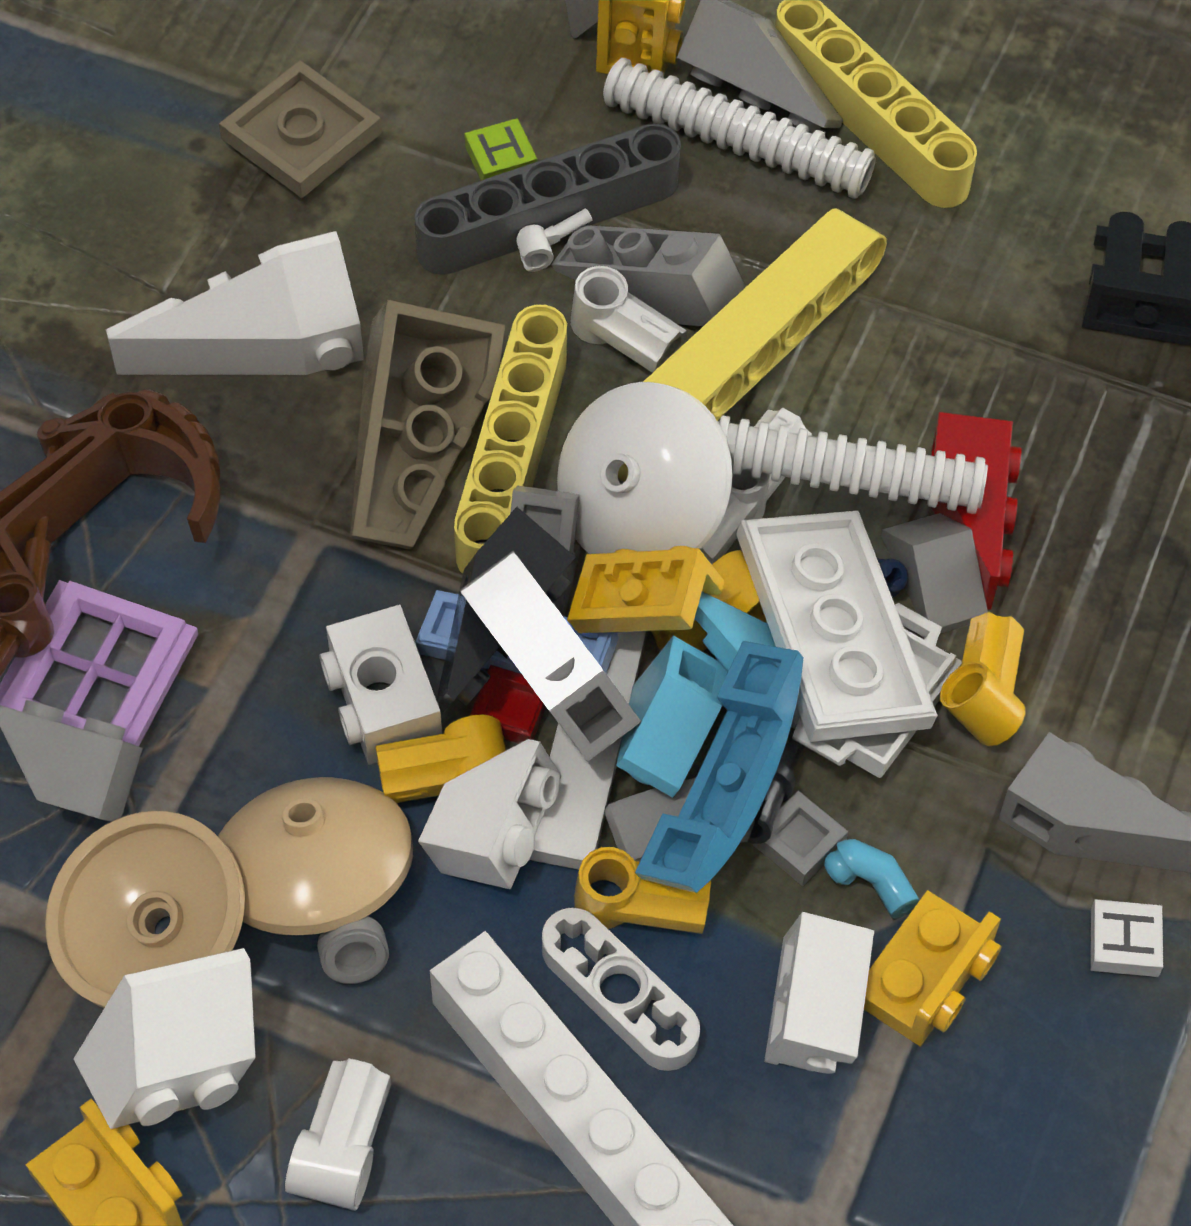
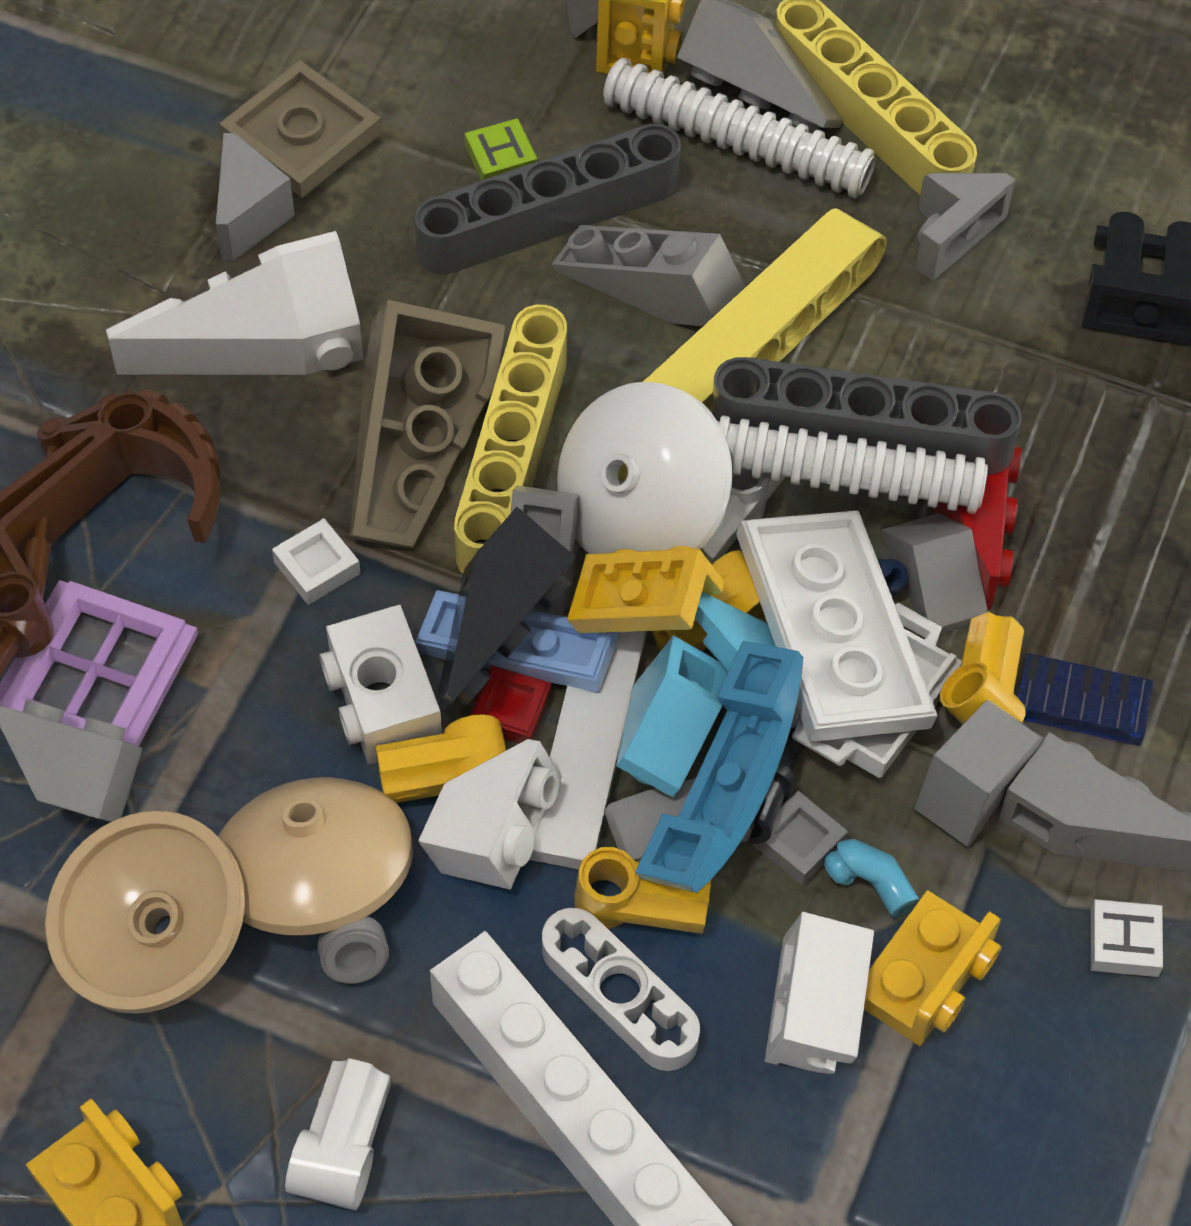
(171, 1040): white slope -> none
(251, 198): none -> light grey slope
(316, 561): none -> white tile
(535, 241): white hand -> none
(550, 656): slope -> none
(611, 315): white piece -> none
(892, 408): none -> dark grey beam
(959, 214): none -> light grey slope
(975, 771): none -> light grey slope
(1085, 699): none -> clear blue tile

